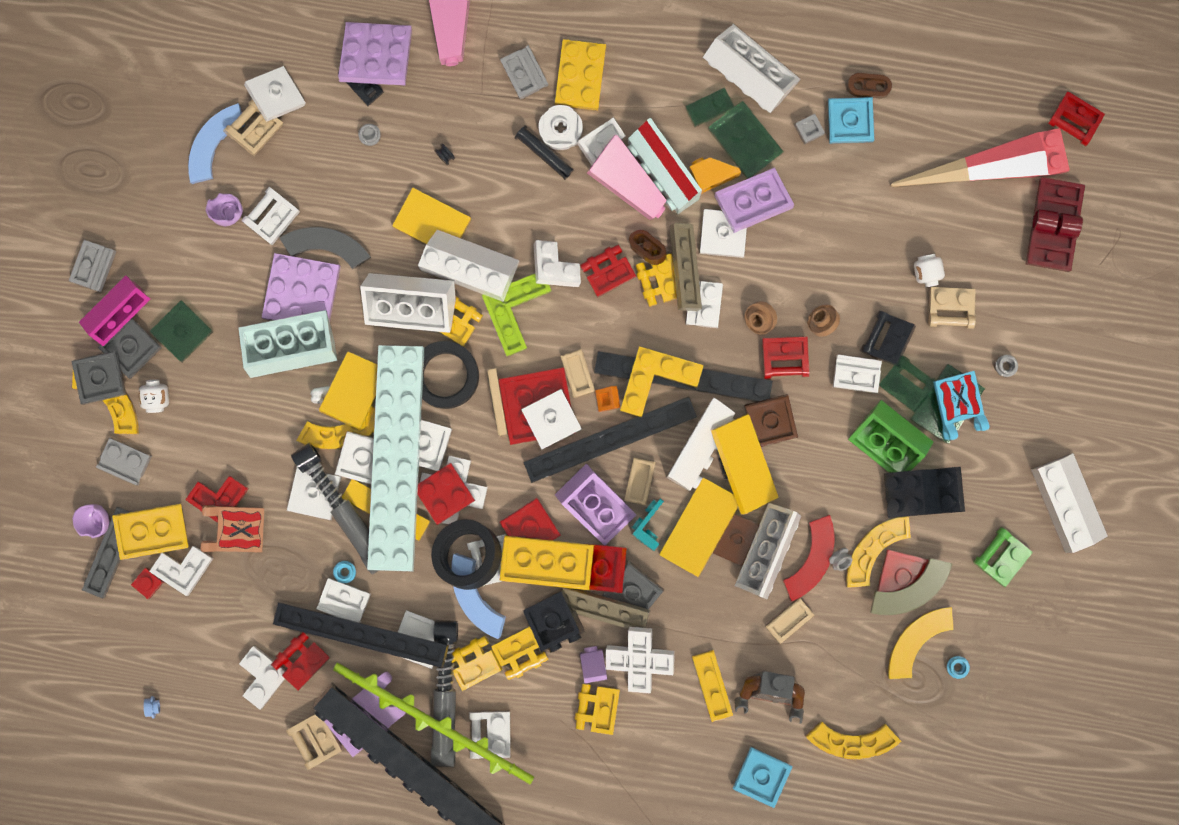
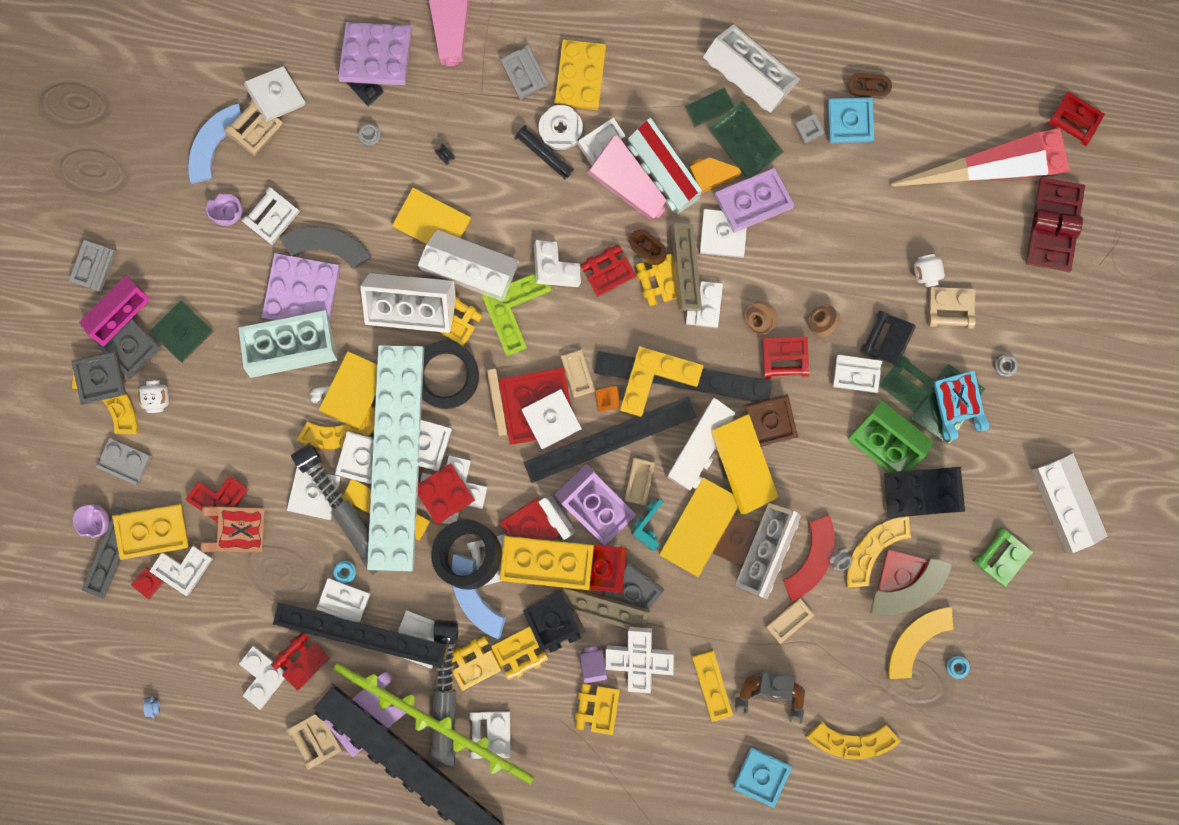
(557, 517): none -> white plate

